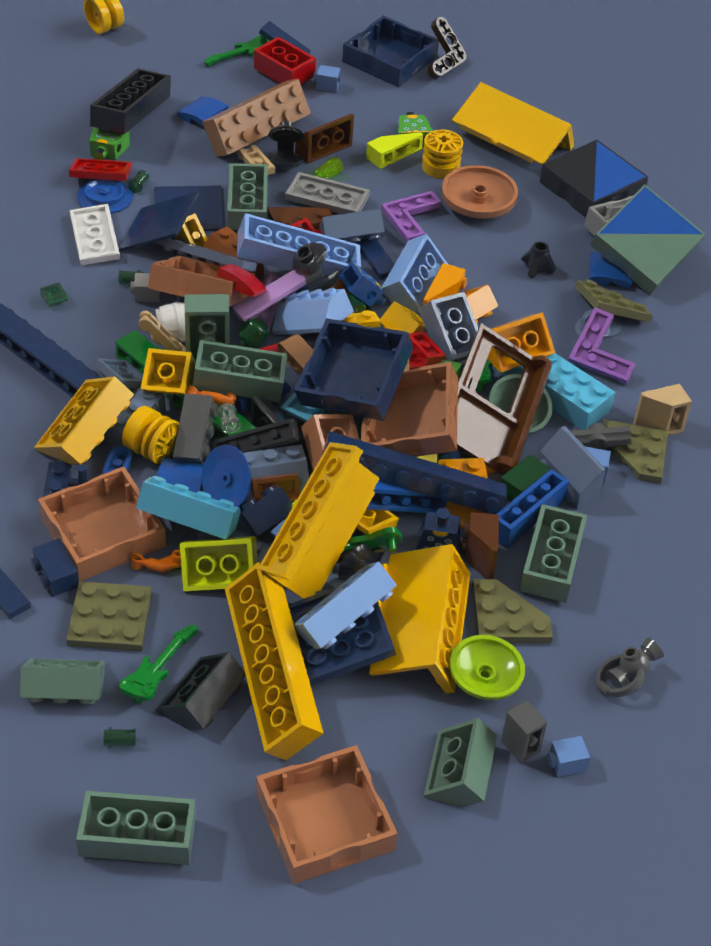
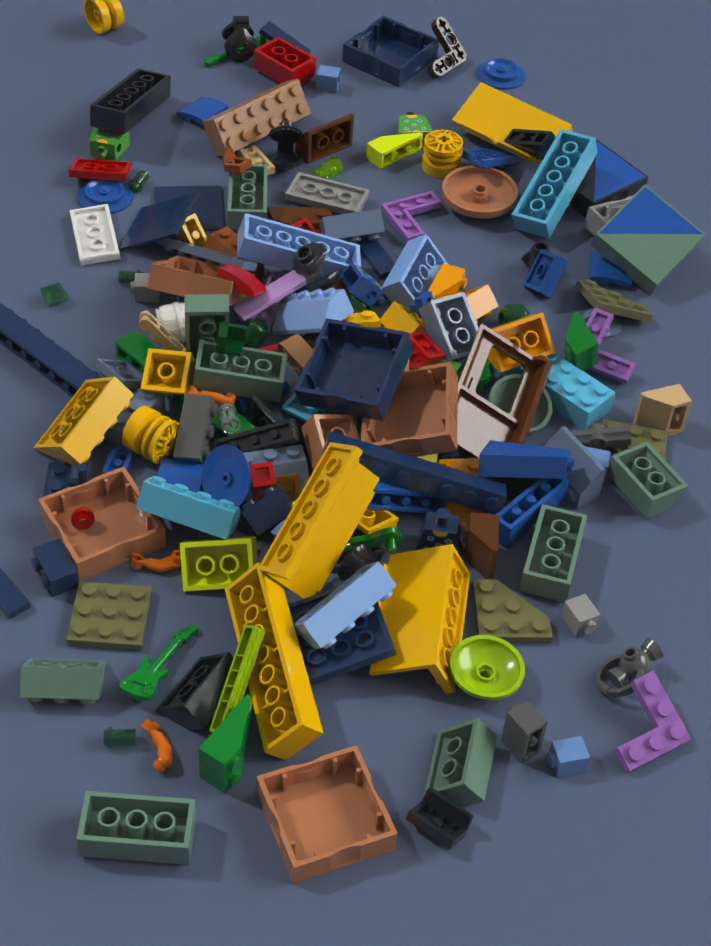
(82, 513): none -> red plate
(164, 749): none -> orange arm
(225, 749): none -> green slope
(230, 339): none -> dark green panel
(235, 164): none -> dark orange plate
(239, 33): none -> black animal
(239, 673): none -> lime piece
(262, 475): none -> red plate
(420, 301): none -> blue tile
(440, 818): none -> black bracket
(489, 158): none -> blue wing
(501, 73): none -> blue piece
(512, 312): none -> dark green head
(524, 461): none -> blue slope
(531, 141): none -> black slope
(545, 272): none -> blue slope
(554, 183): none -> medium azure brick
(580, 344): none -> green slope
(580, 615): none -> light grey brick
(646, 479): none -> sand green slope
(668, 728): none -> medium lavender plate

